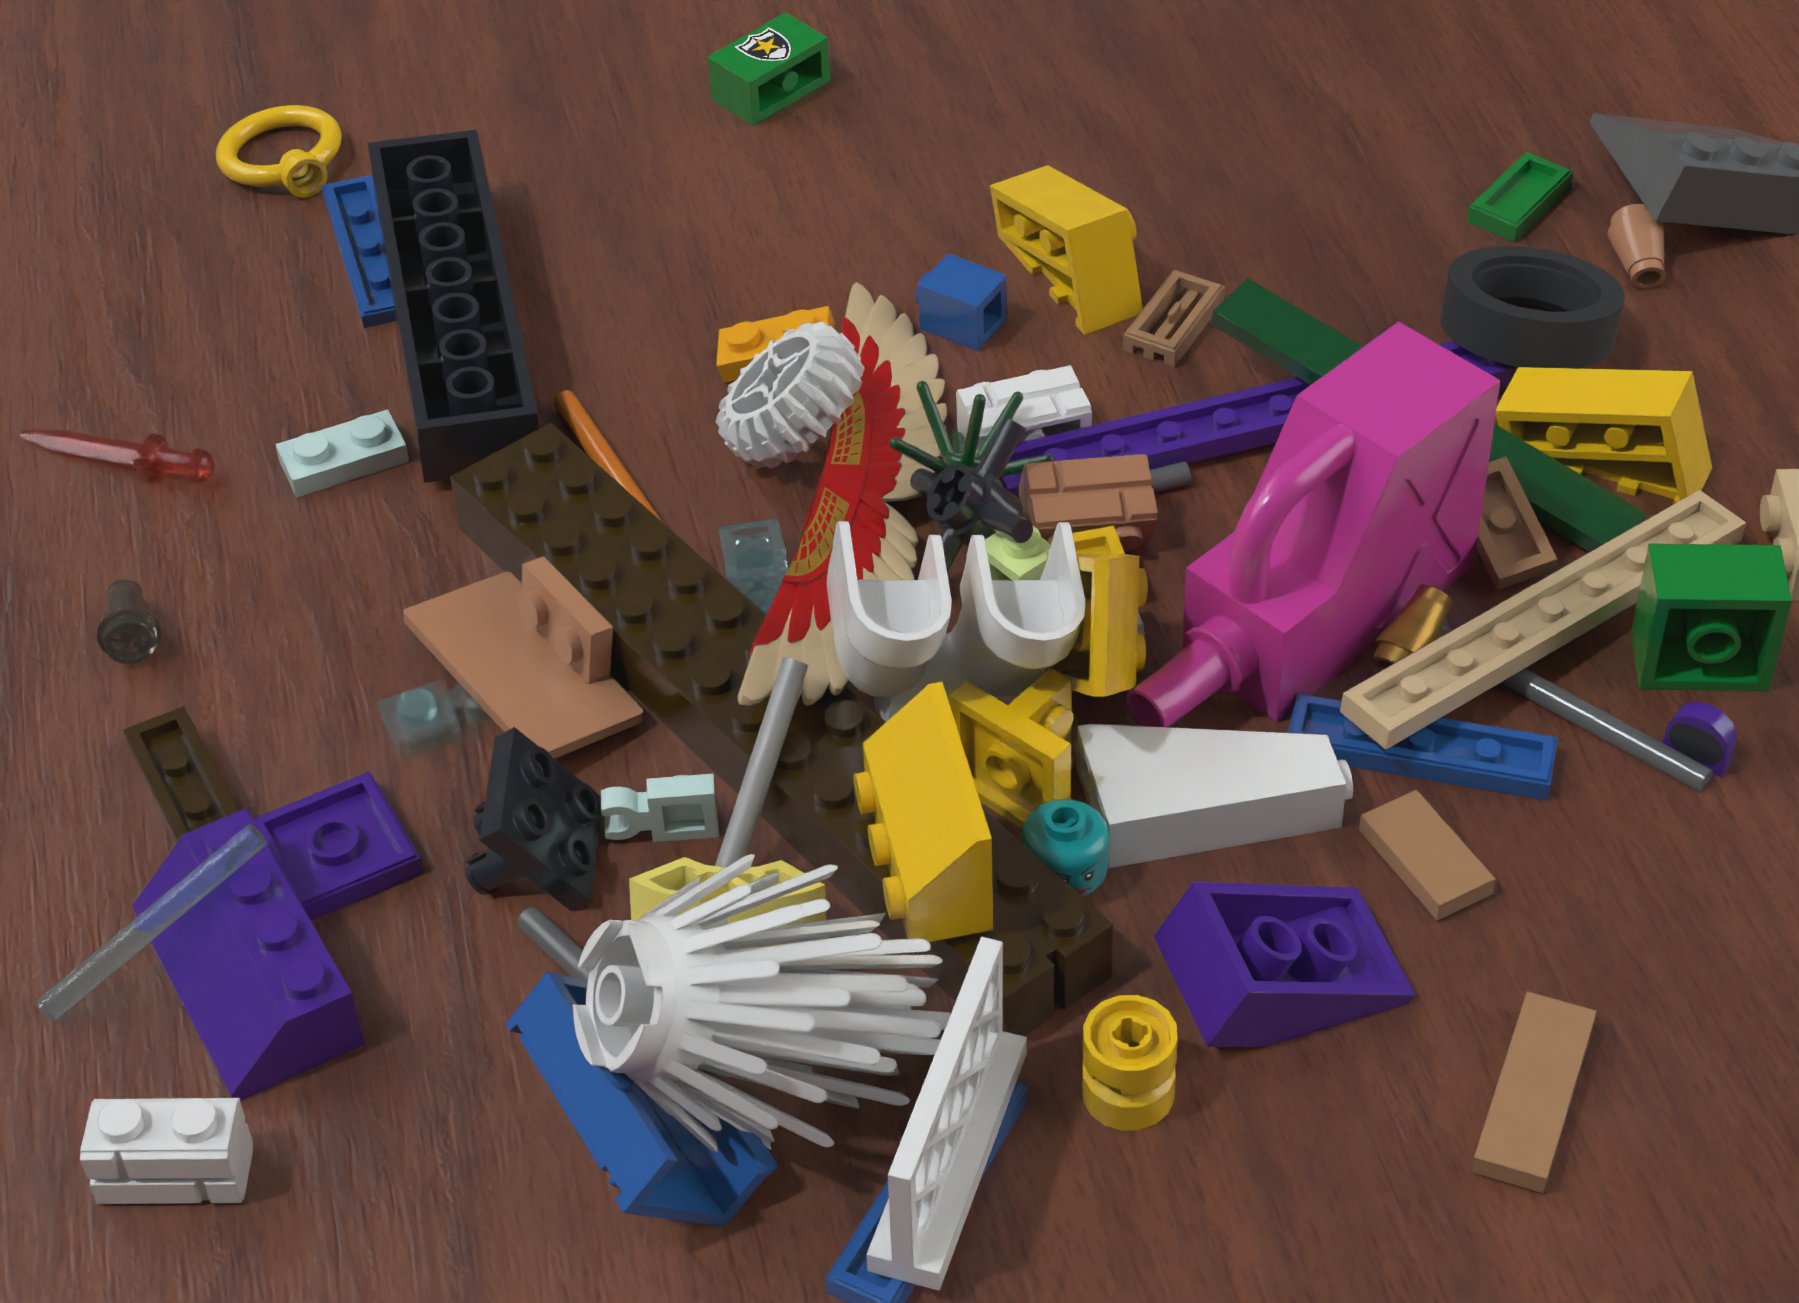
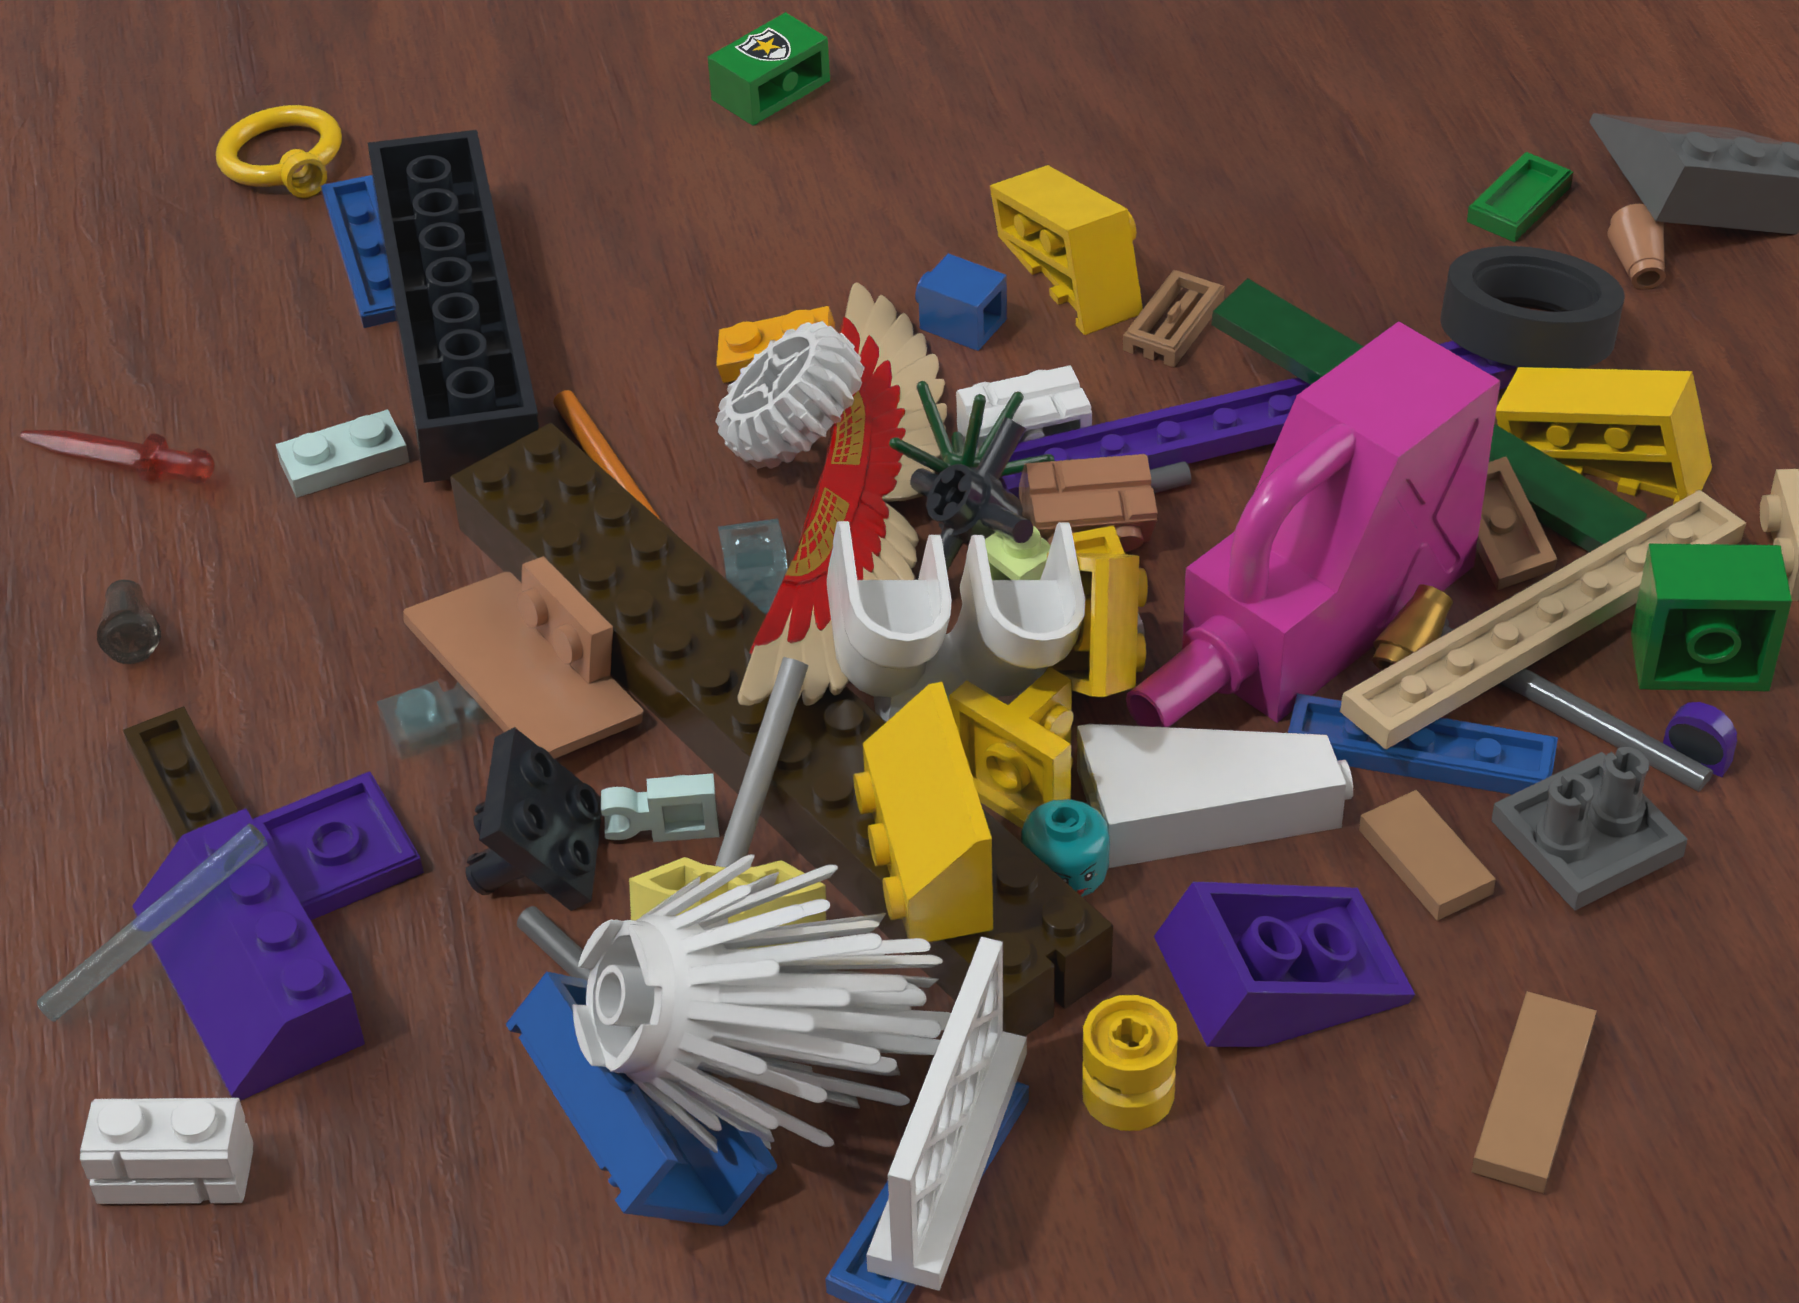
(1591, 826): none -> dark grey plate

